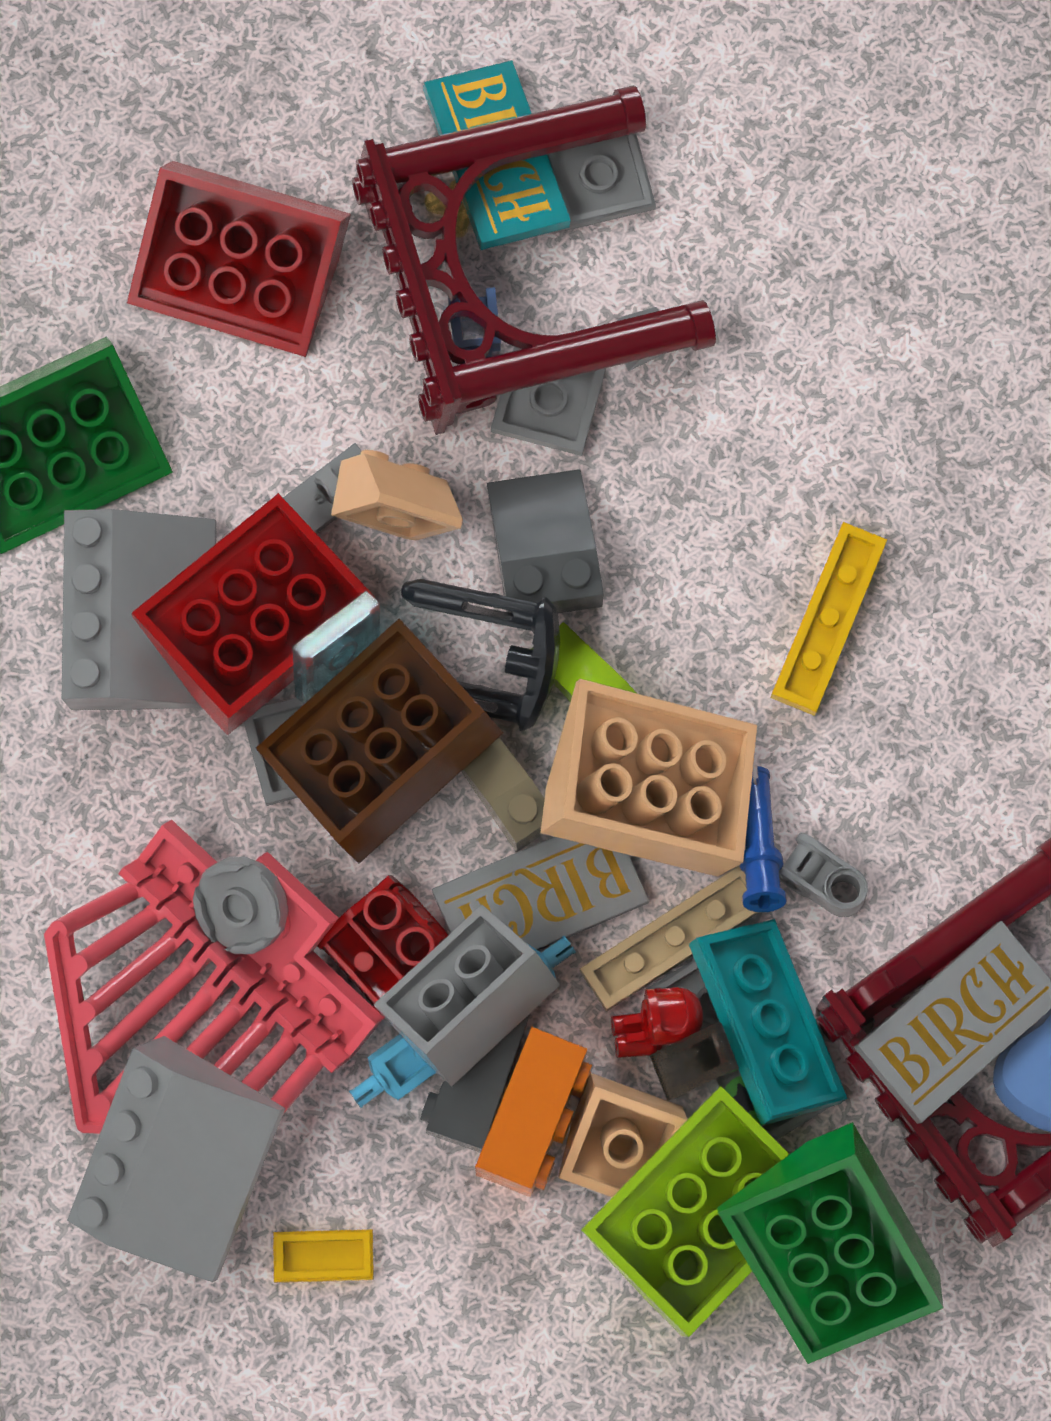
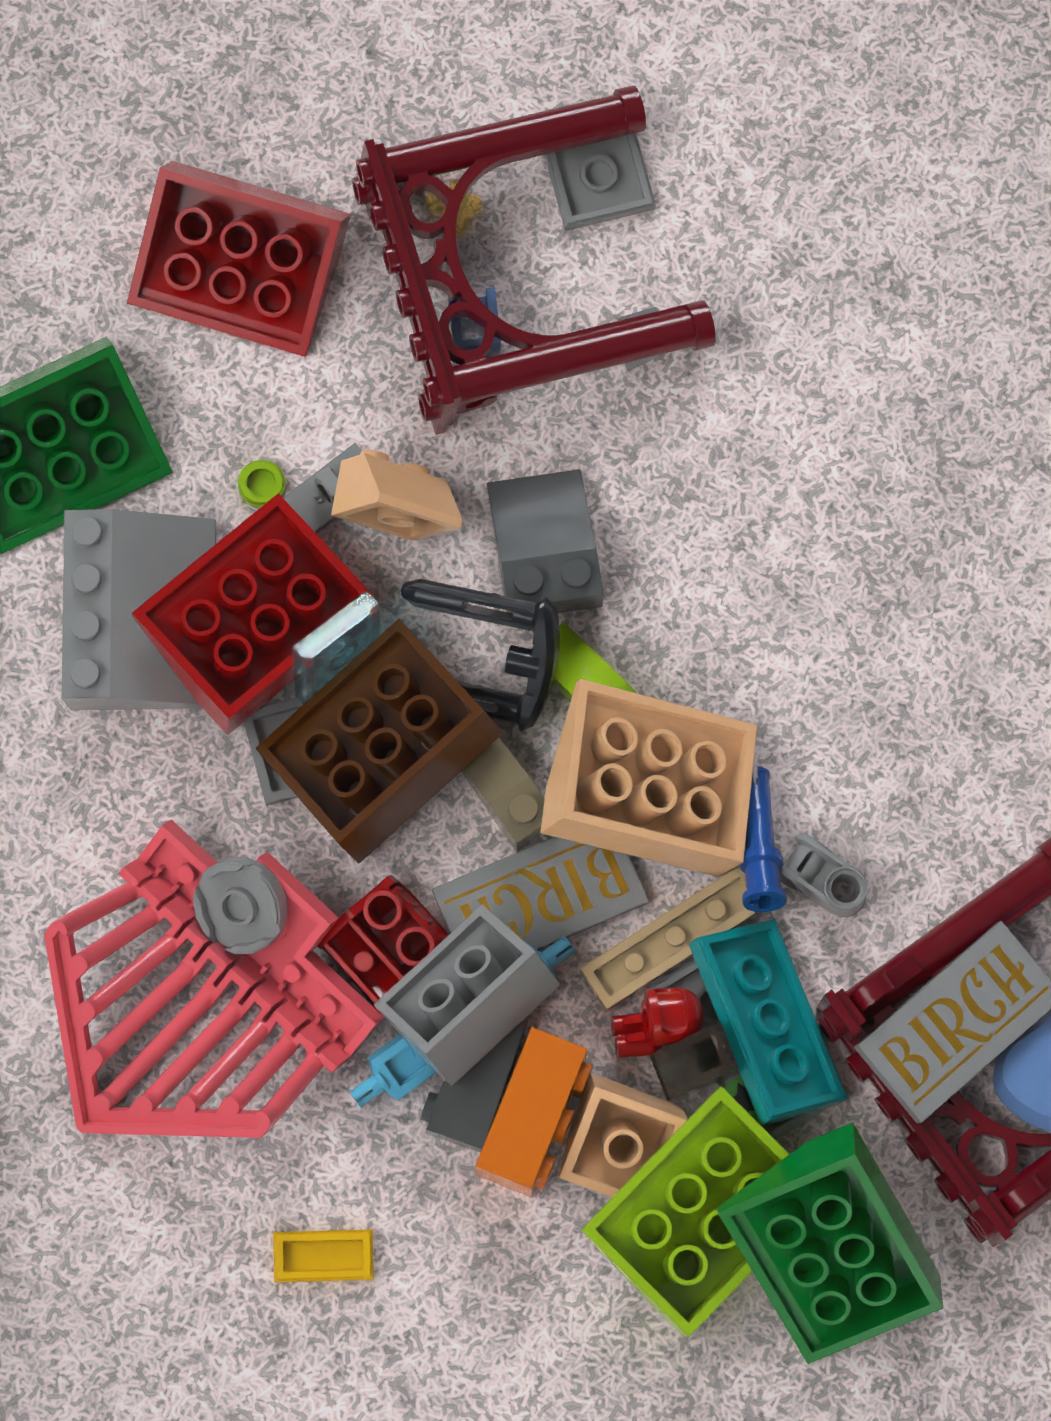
(175, 1160): light grey slope -> none
(260, 482): none -> lime tile
(514, 198): teal tile -> none
(551, 413): light grey tile -> none
(828, 618): yellow plate -> none

